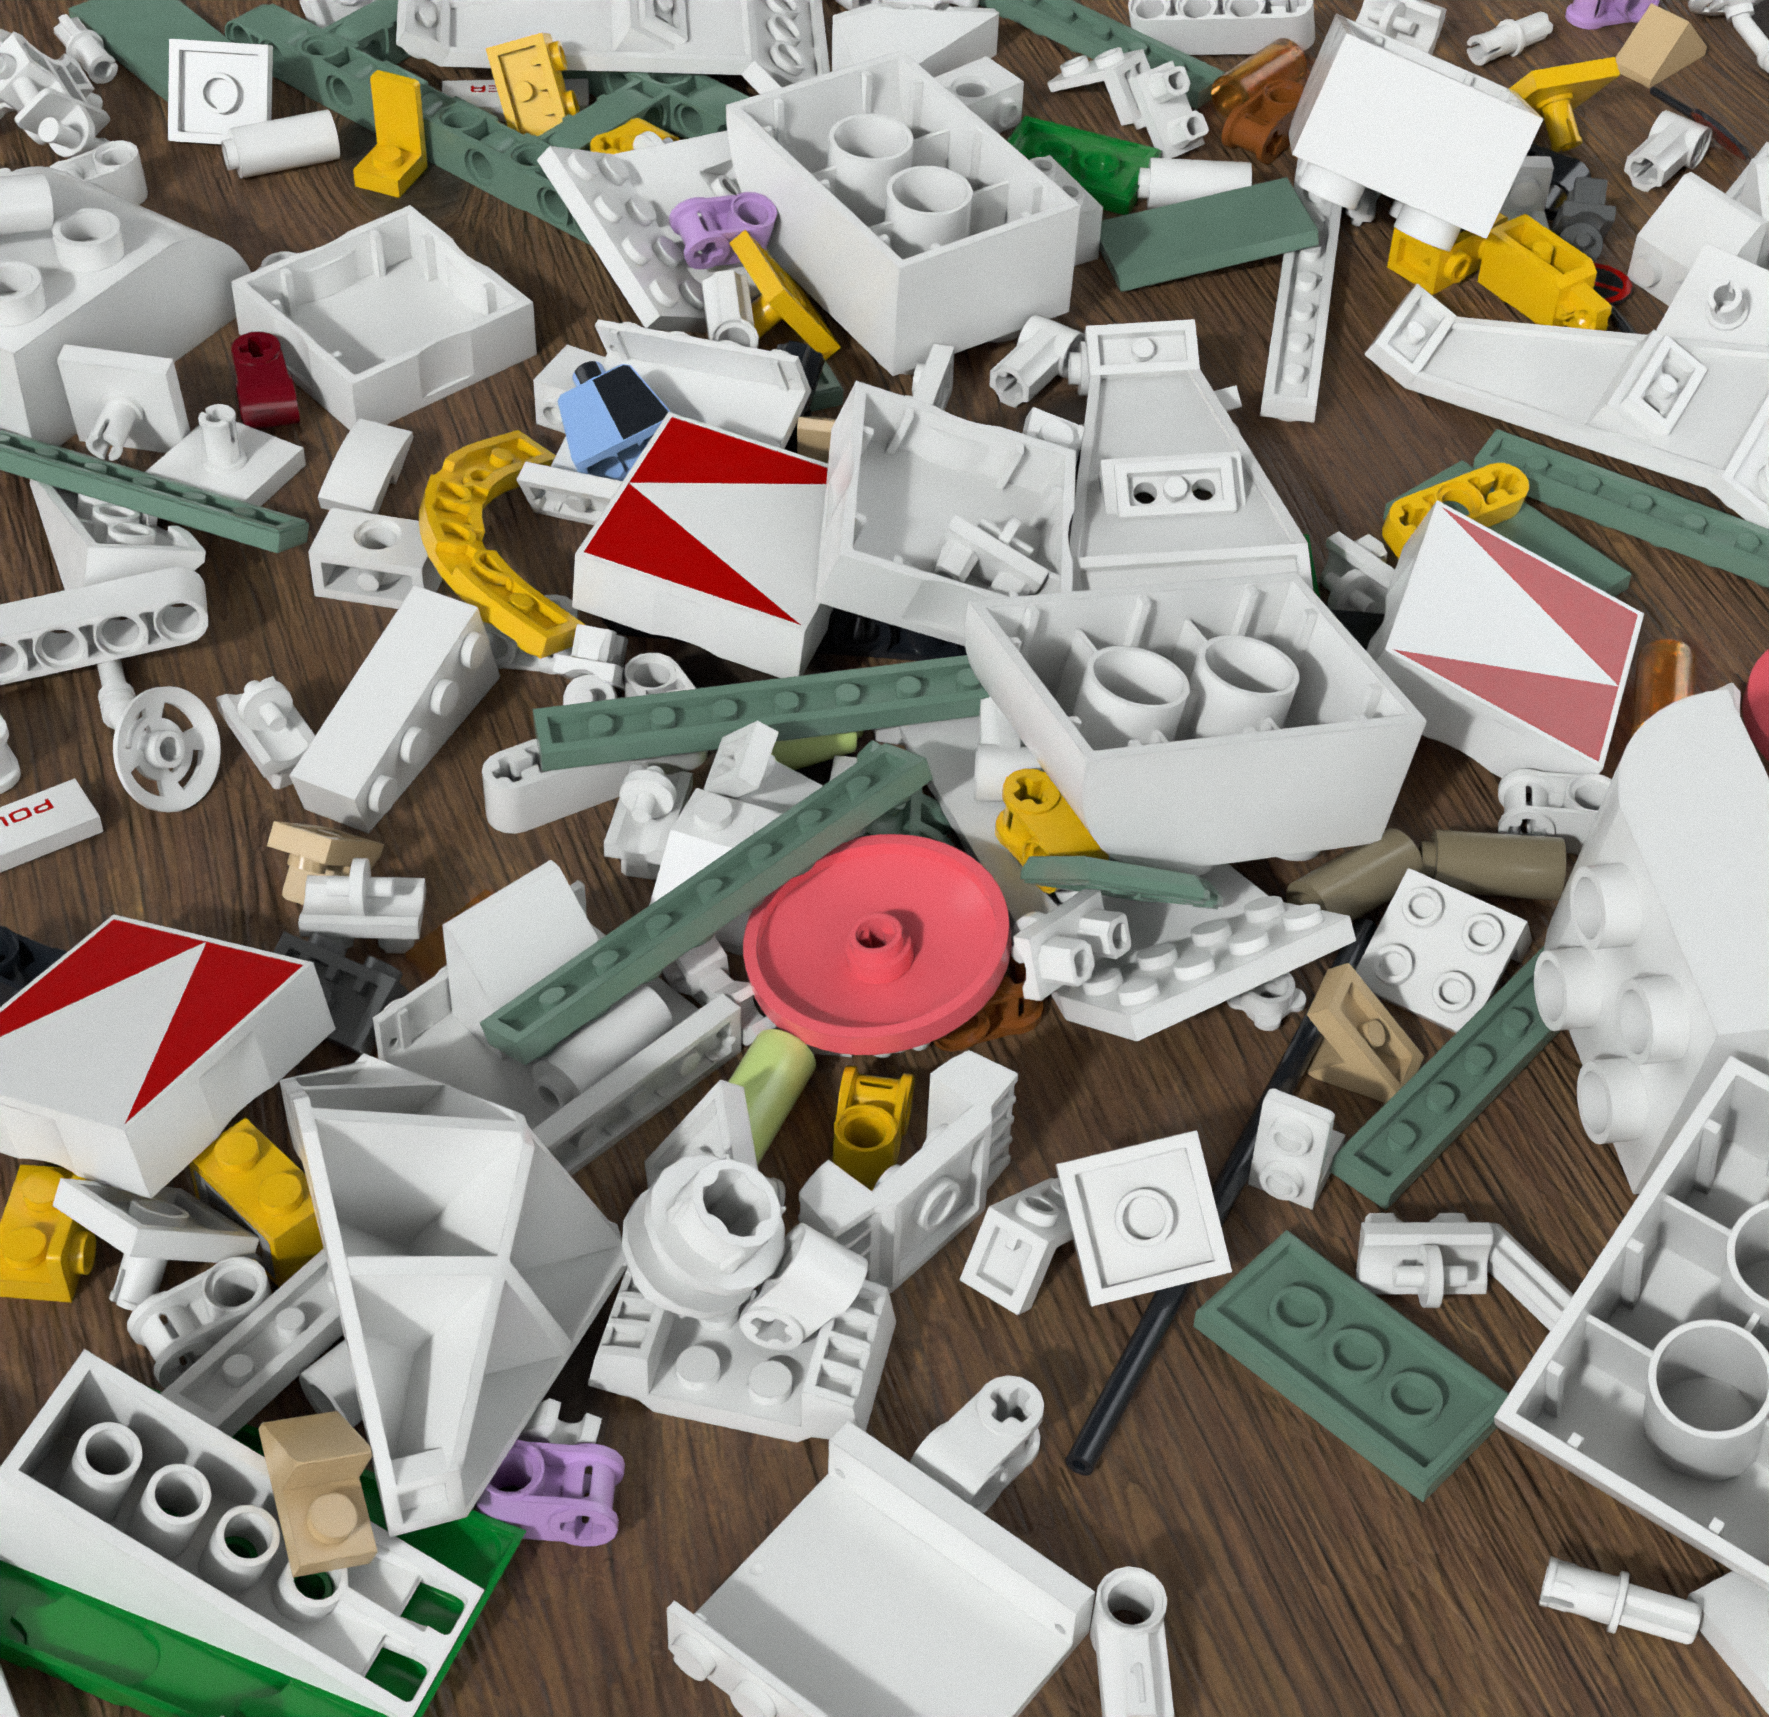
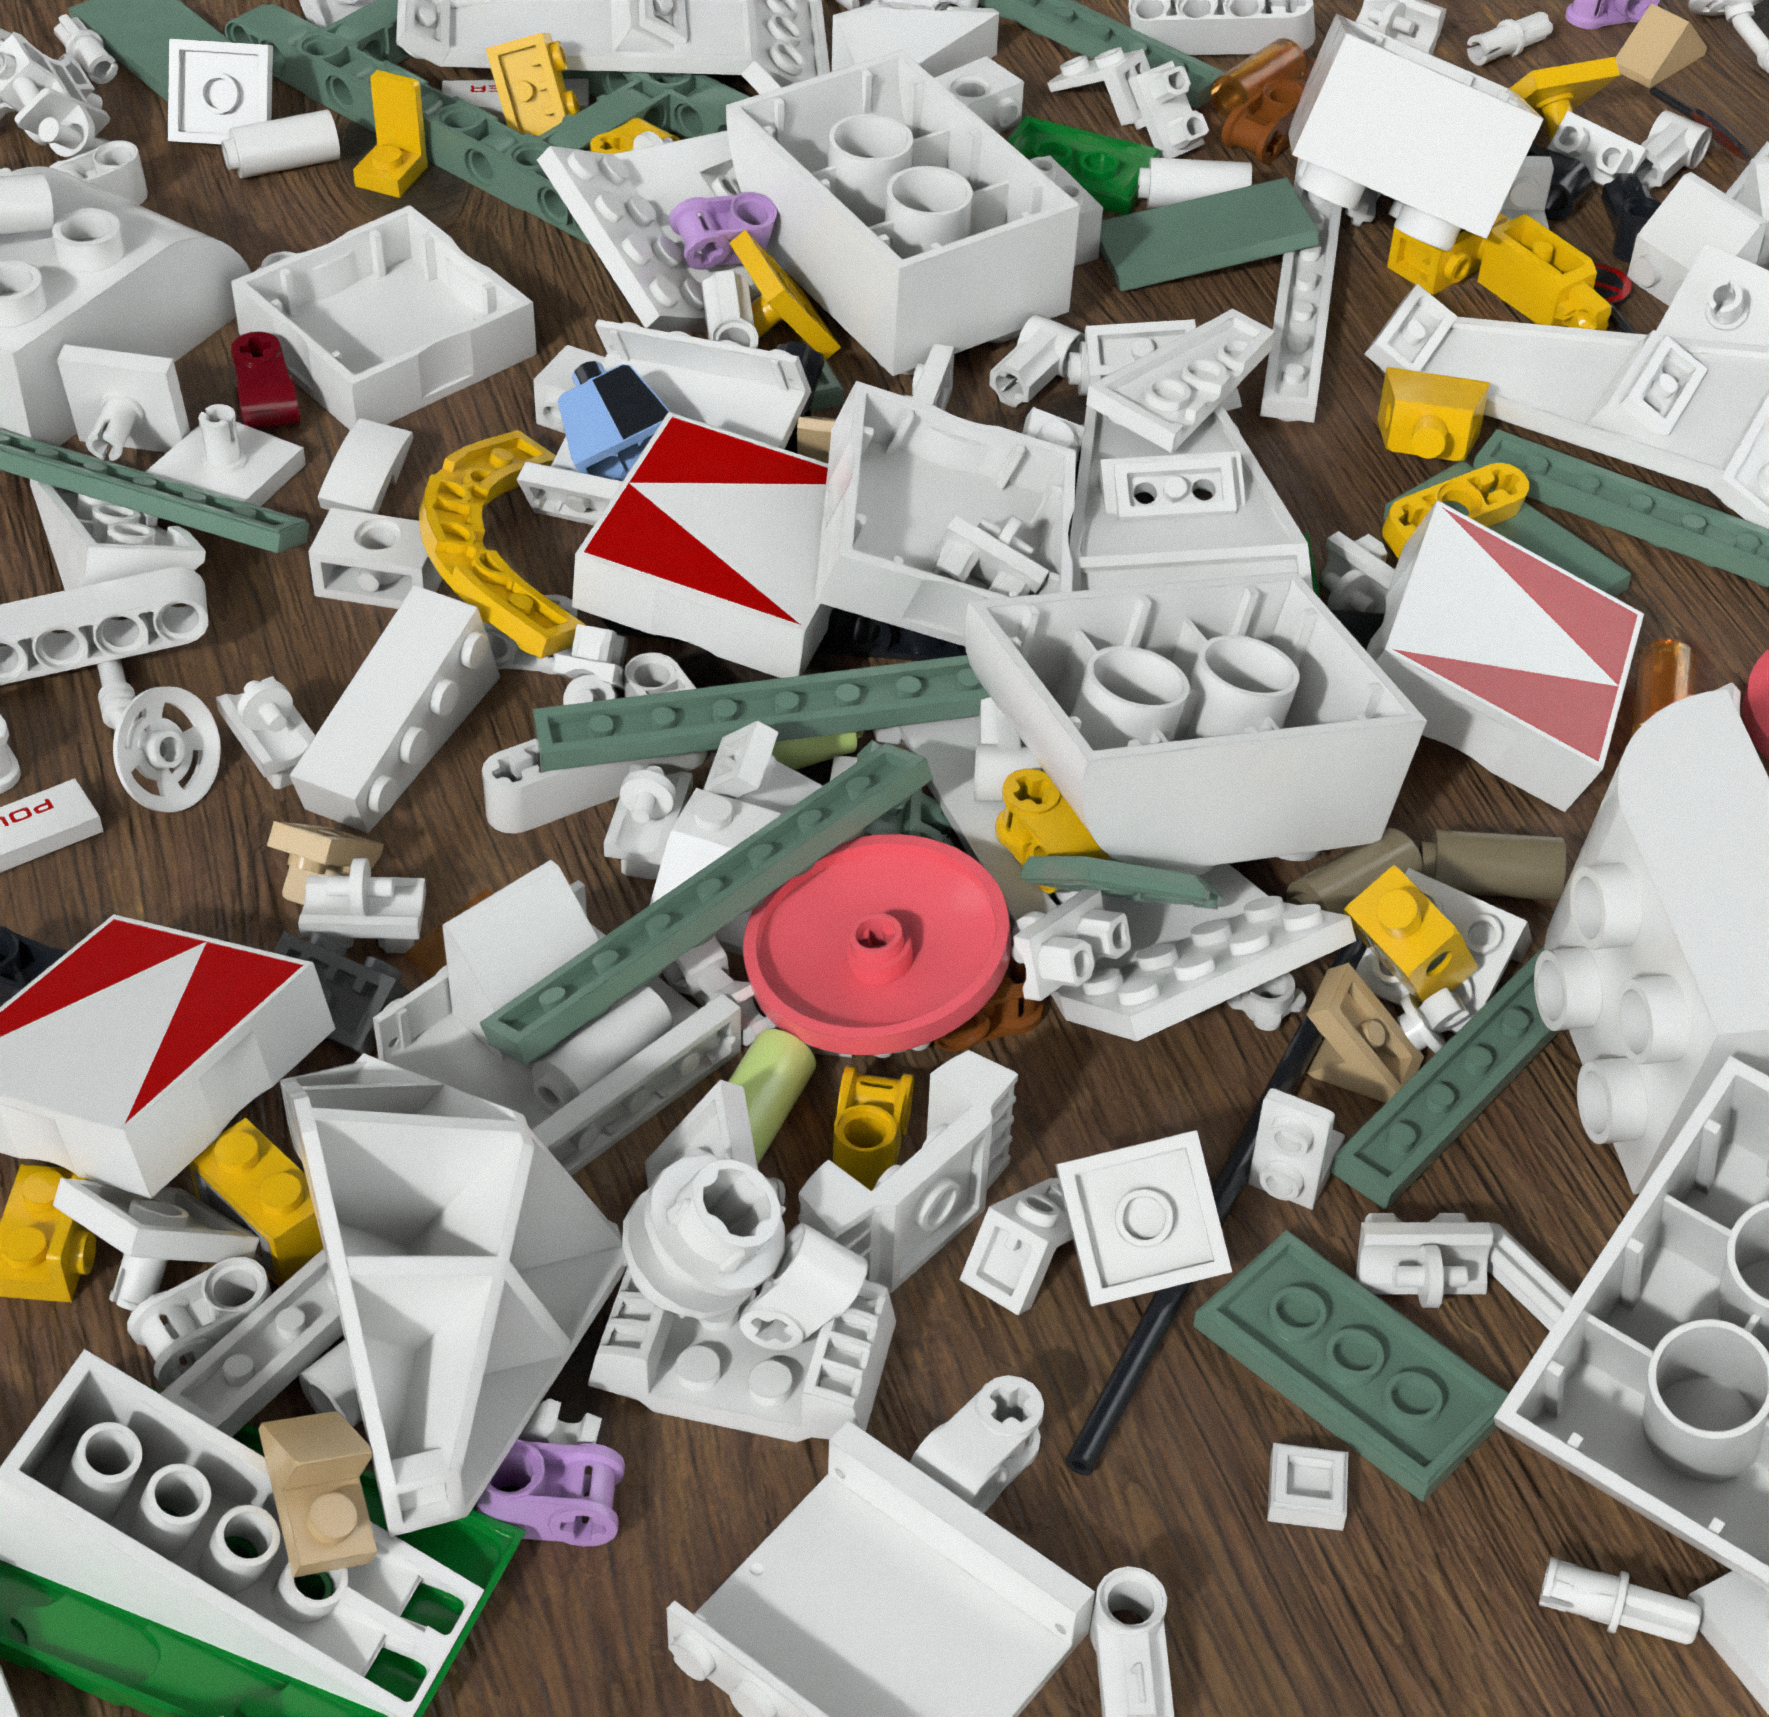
(1182, 381): none -> white wing
(1308, 1486): none -> white tile
(1409, 934): none -> yellow torso
(1427, 1021): none -> white plate
(1431, 413): none -> yellow torso
(1559, 804): white piece -> none
(1585, 217): dark grey hips -> none
(1597, 148): none -> white hips
(1628, 209): none -> black piece

